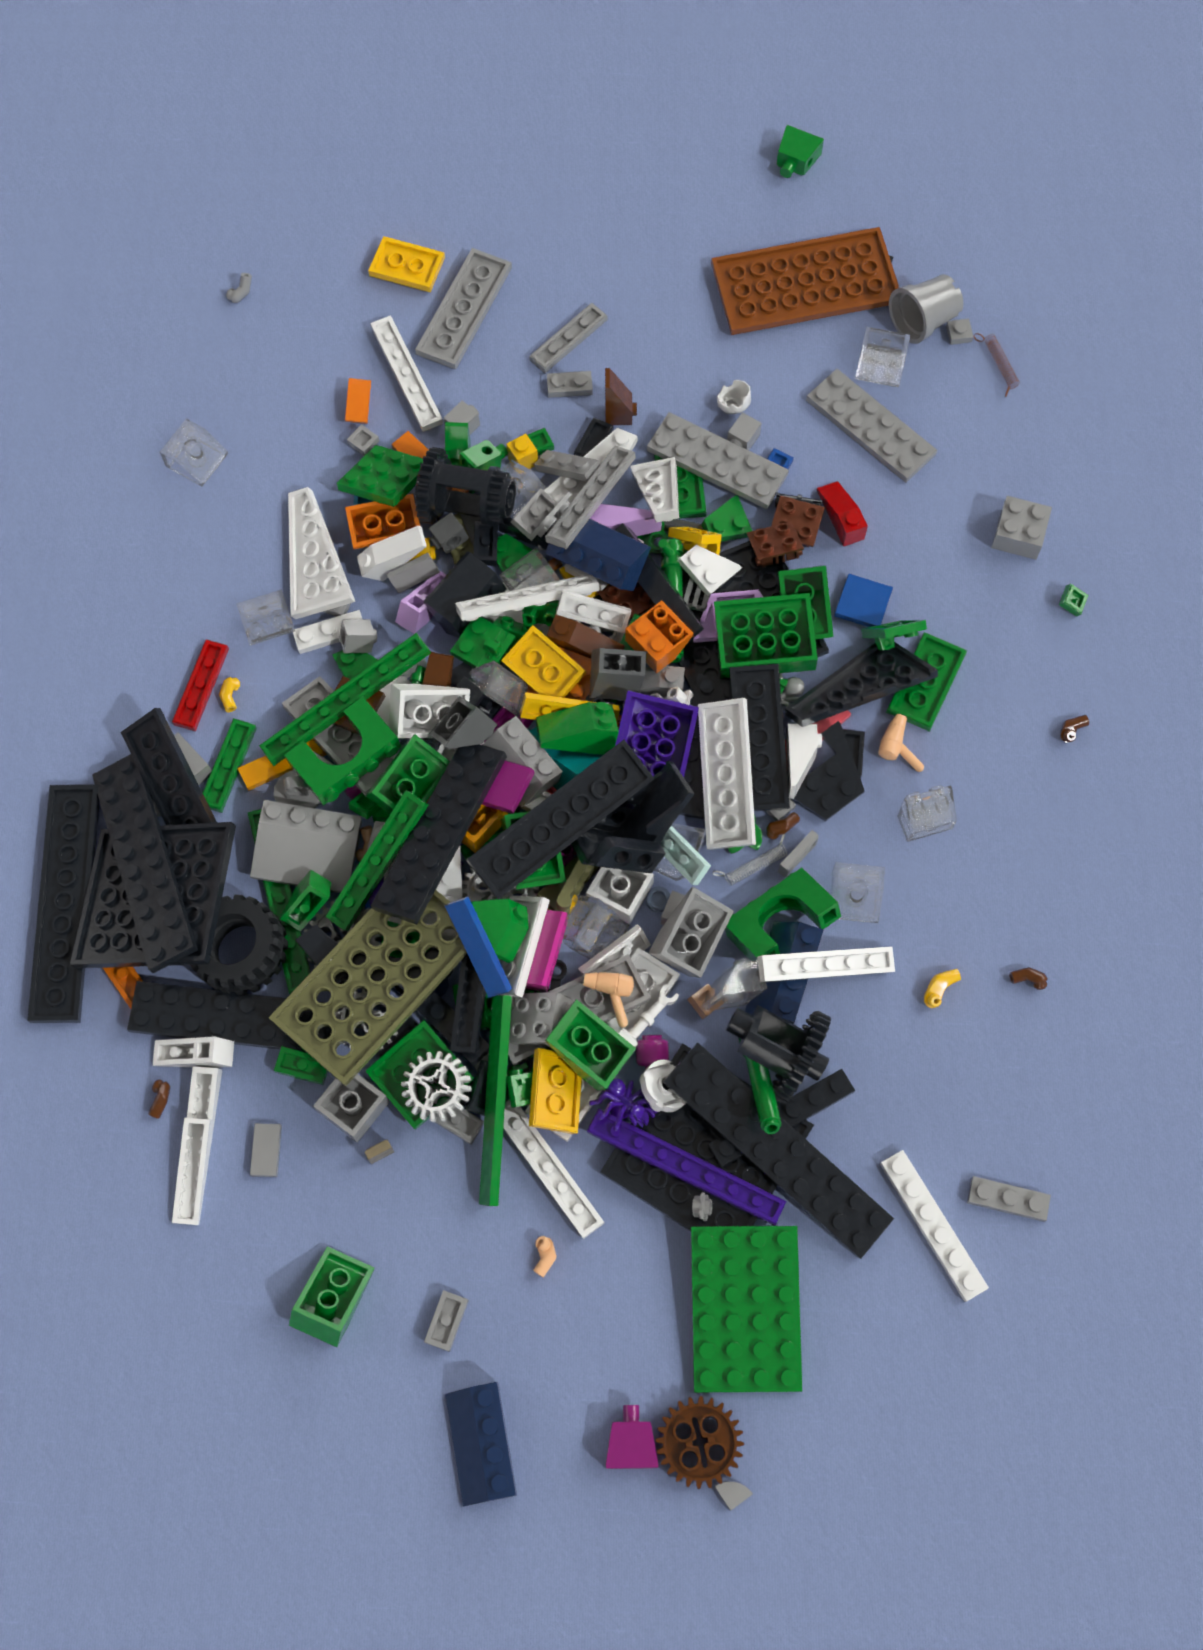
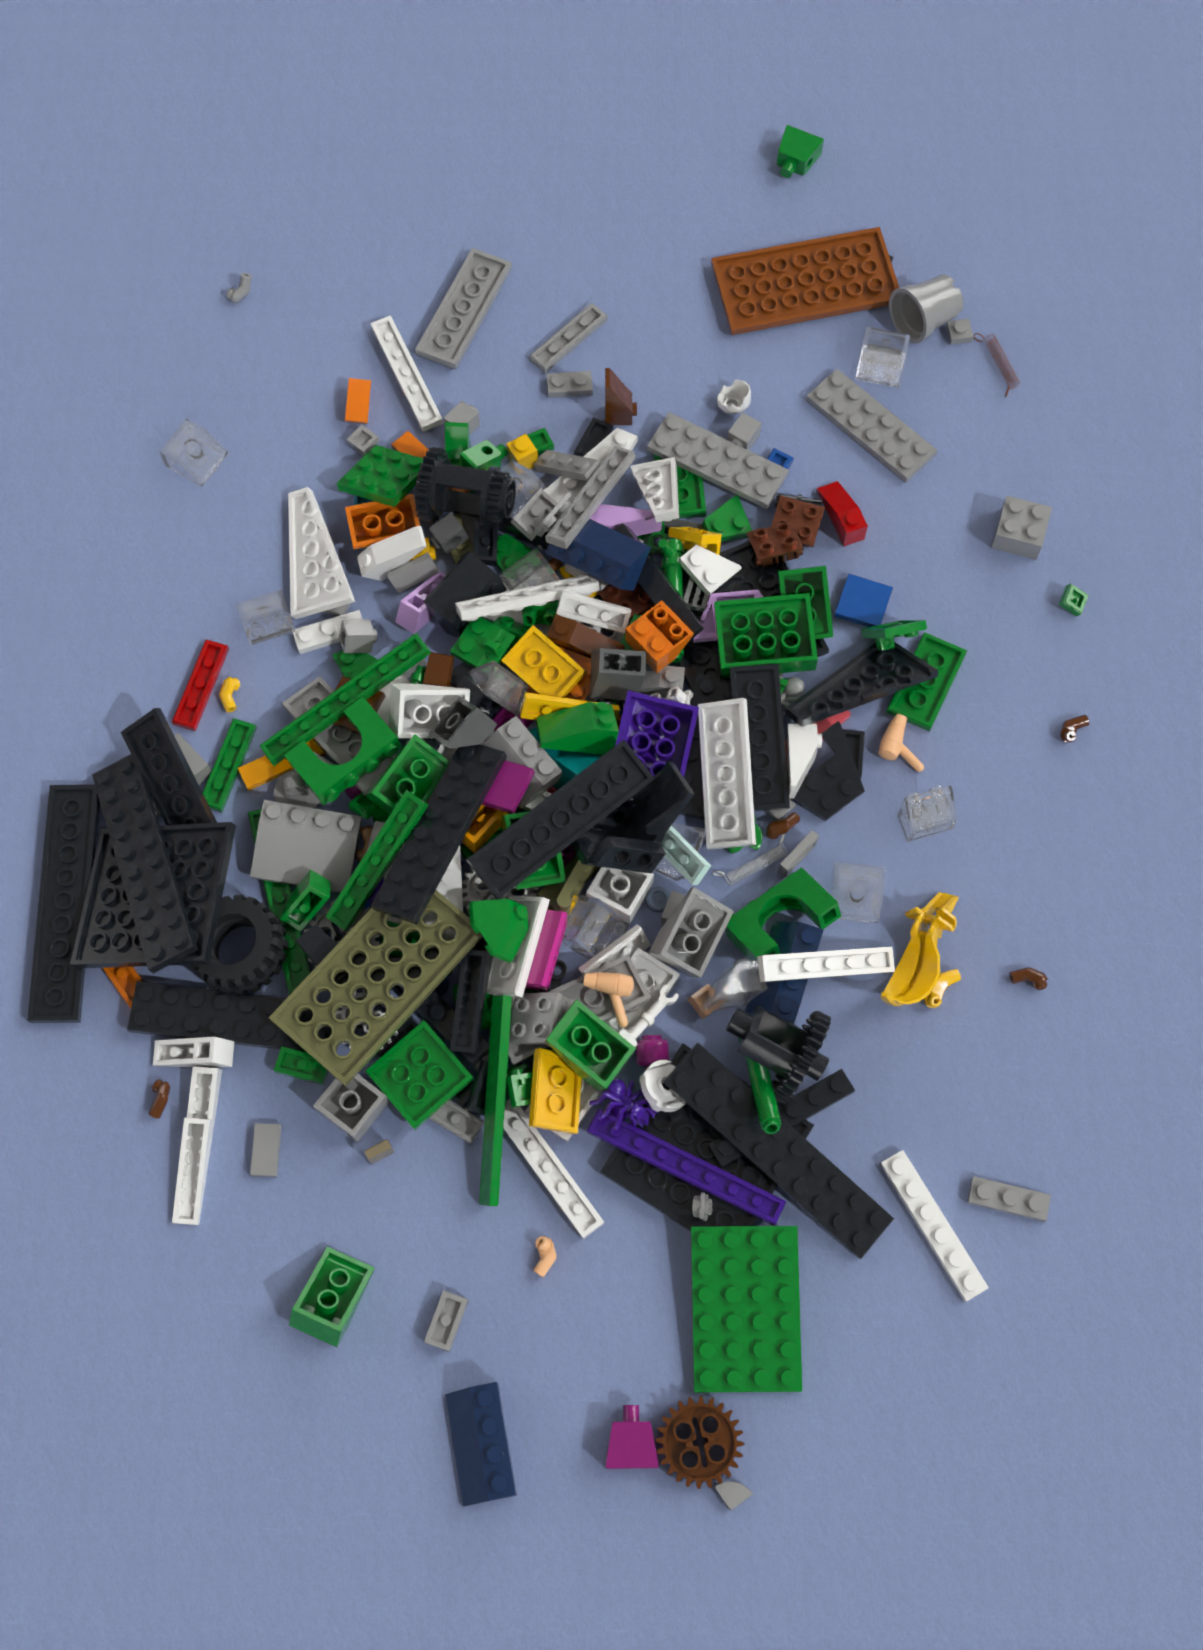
(406, 264): yellow plate -> none
(431, 1096): white gear -> none
(478, 947): blue tile -> none
(920, 963): none -> yellow piece

